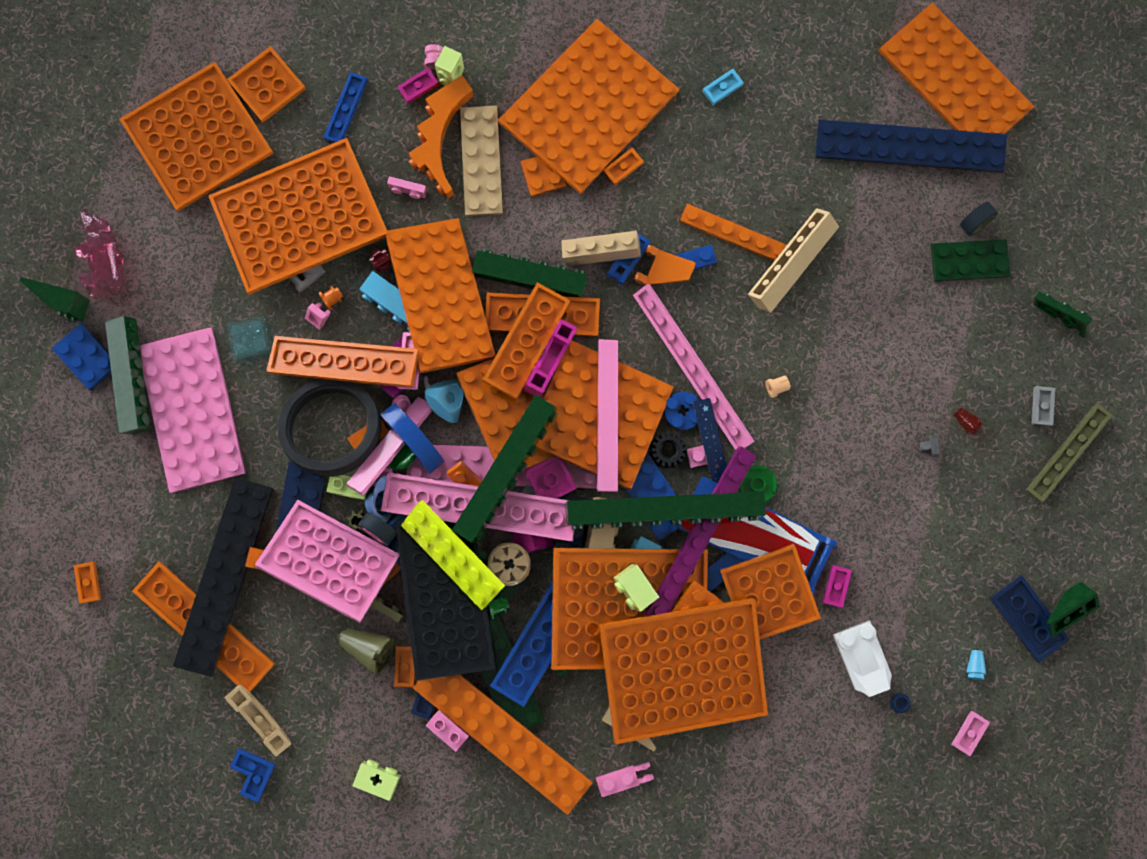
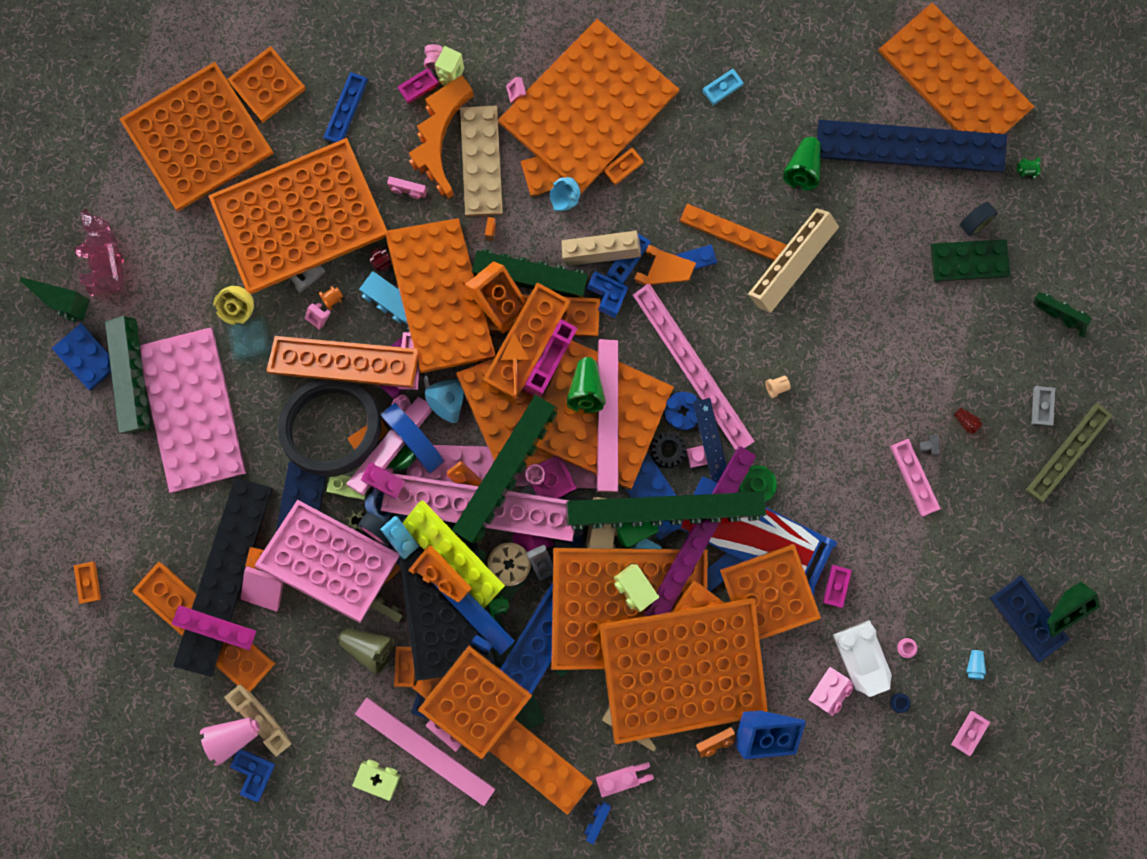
(213, 627): none -> dark pink arch
(227, 738): none -> bright pink cone
(234, 304): none -> light yellow cylinder
(261, 589): none -> bright pink tile
(382, 480): none -> dark pink plate
(399, 537): none -> medium azure plate
(425, 751): none -> bright pink tile
(438, 571): none -> orange wing
(475, 702): none -> orange plate
(481, 643): none -> blue tile
(483, 622): none -> blue tile
(490, 228): none -> orange tile
(497, 295): none -> orange slope
(514, 351): none -> orange piece
(515, 89): none -> bright pink plate
(535, 471): none -> bright pink wheel
(541, 562): none -> light grey plate
(564, 194): none -> medium azure hair
(586, 388): none -> green cone
(600, 813): none -> blue plate
(611, 290): none -> blue plate
(631, 535): none -> green slope
(722, 739): none -> orange plate
(768, 735): none -> blue slope
(804, 165): none -> green cone
(831, 691): none -> bright pink bracket
(907, 648): none -> bright pink plate
(915, 477): none -> bright pink tile
(1029, 168): none -> green brick

